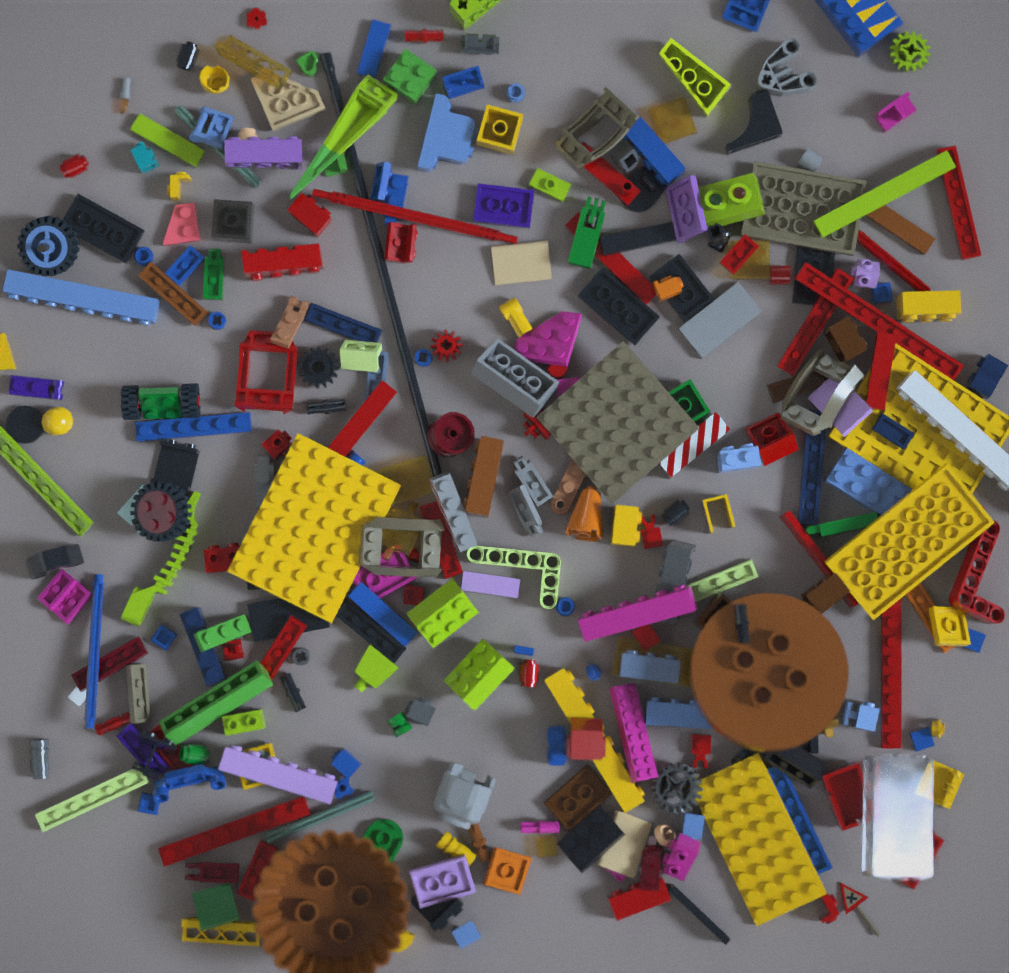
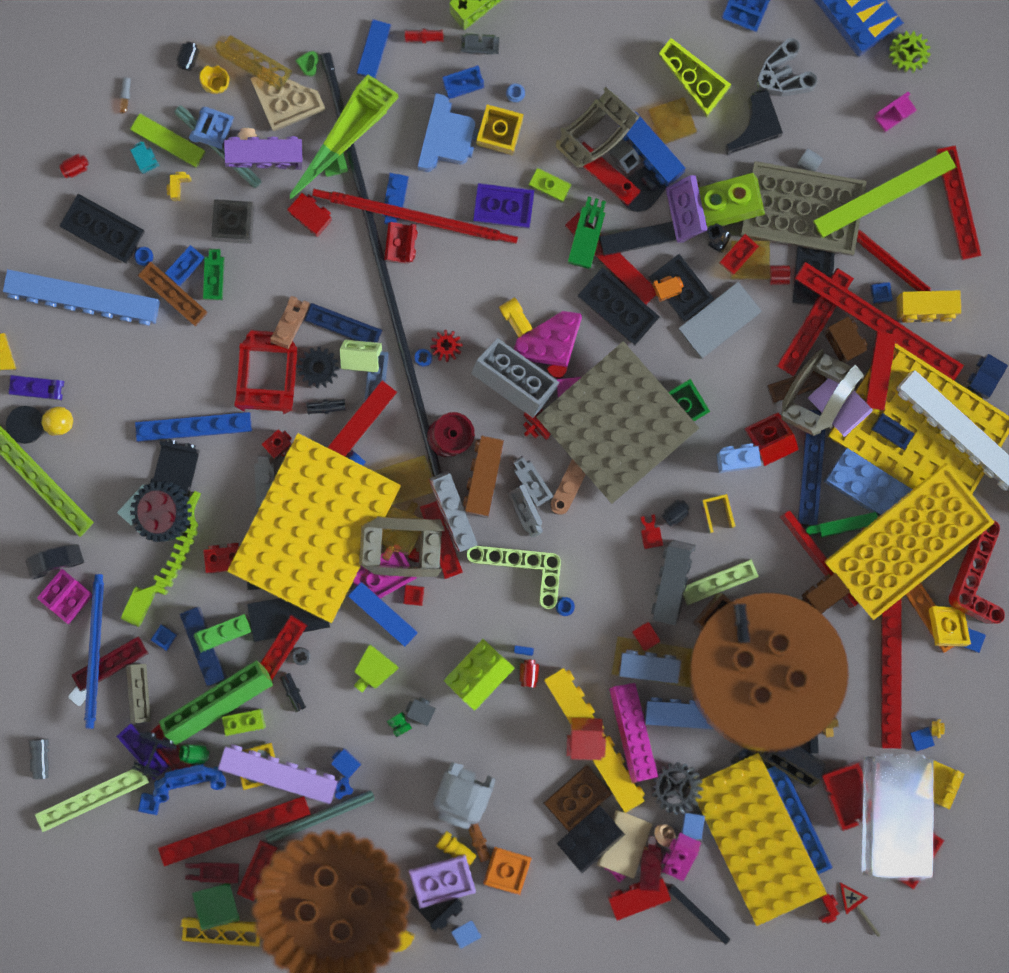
(48, 246): wheel -> none
(113, 723): red axle -> none
(160, 402): plate -> none
(183, 225): coral wing -> none
(211, 321): blue bush -> none
(233, 650): red tile -> none
(256, 13): red plant -> none
(282, 261): red wedge -> none
(370, 631): black plate -> none
(381, 177): blue plate -> none
(385, 835): green tile -> none
(410, 76): bright green brick -> none
(442, 613): lime piece -> none
(490, 584): lavender tile -> none
(521, 262): tan piece -> none
(539, 827): dark pink axle -> none
(546, 846): clear yellow tile -> none
(556, 751): blue brick -> none
(587, 516): orange cone -> none
(593, 672): blue plate -> none
(624, 526): yellow brick -> none
(637, 613): dark pink brick -> none
(700, 746): red plate -> none
(707, 434): brick -> none
(864, 716): light blue brick -> none
(865, 273): lavender brick -> none
(902, 228): dark orange tile -> none

